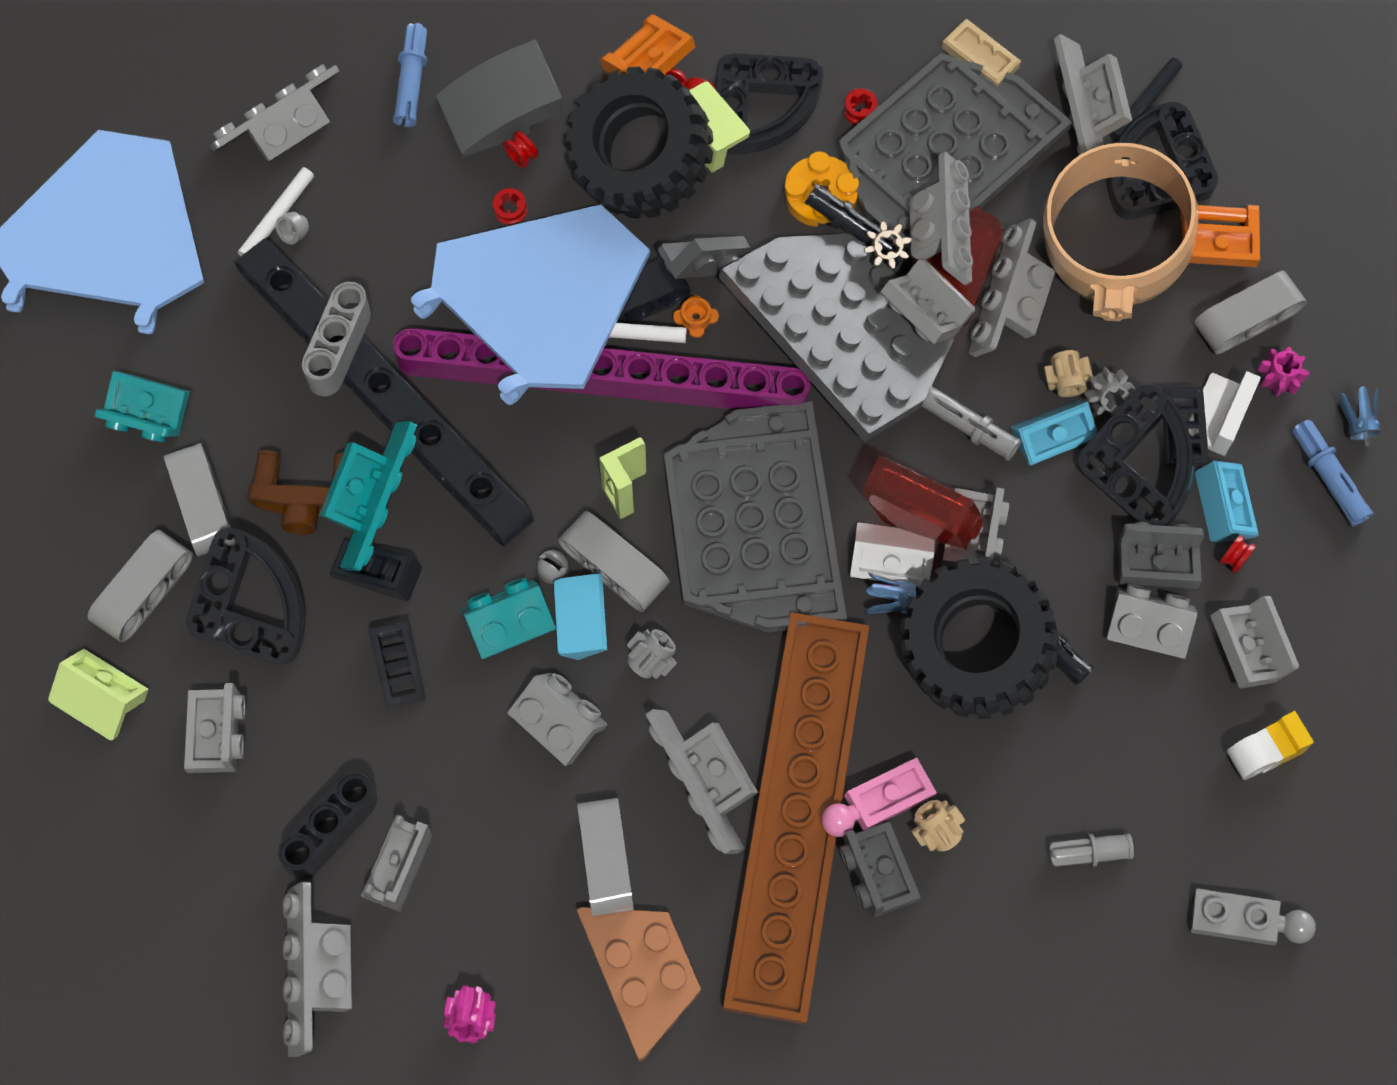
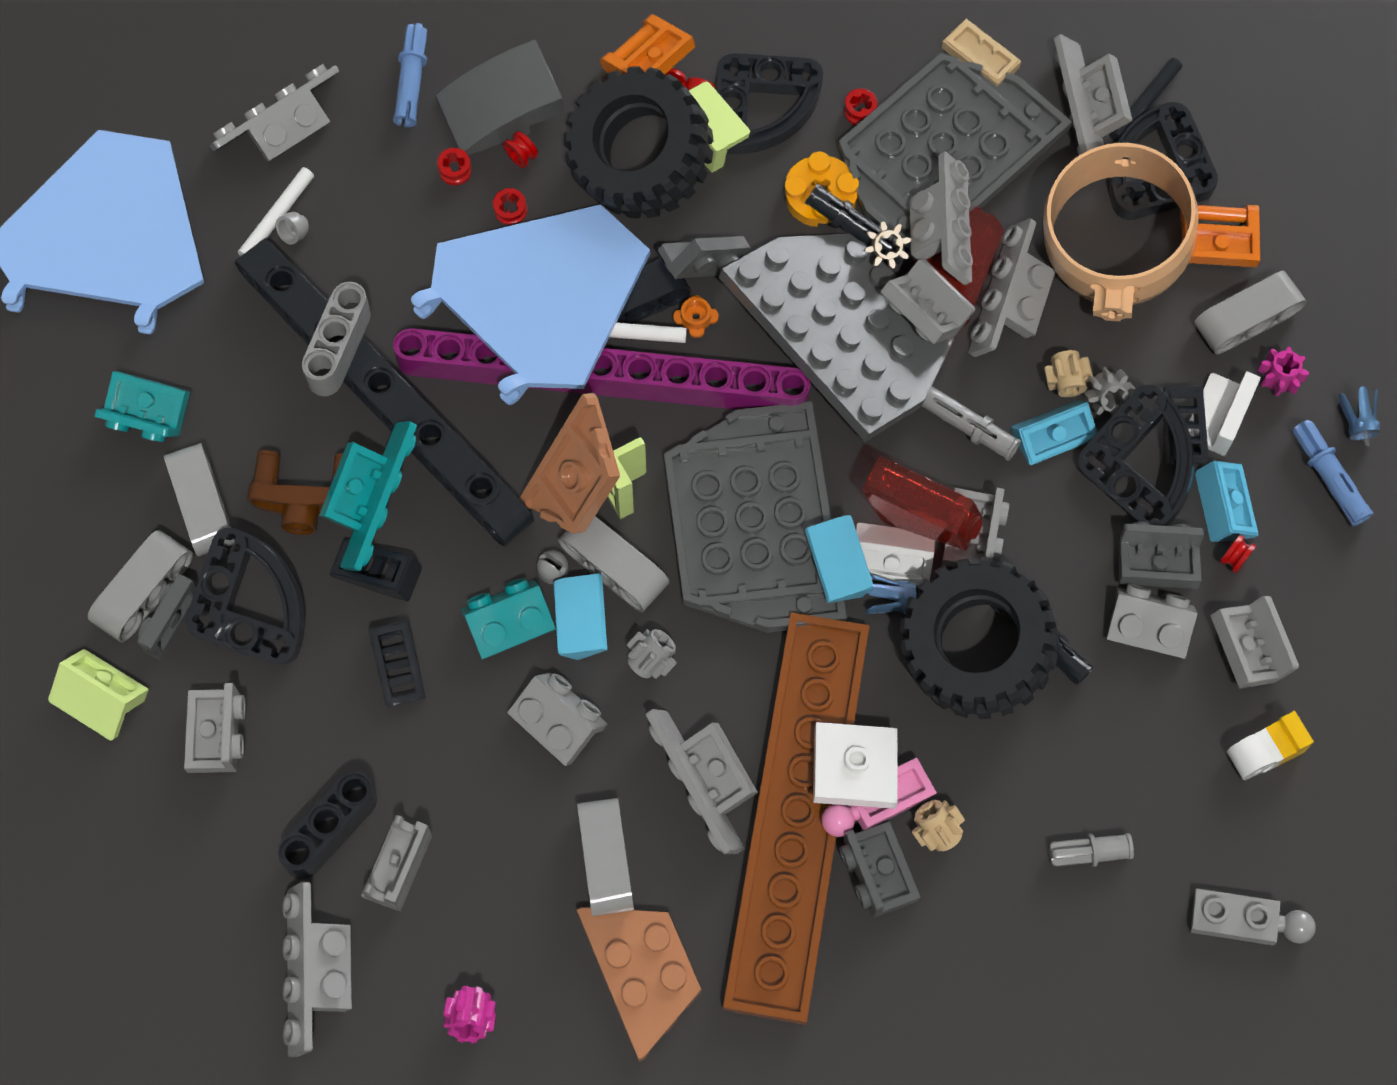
(174, 605): none -> dark grey plate
(454, 155): none -> red bush
(575, 470): none -> nougat wing
(839, 559): none -> medium azure slope
(855, 765): none -> white plate

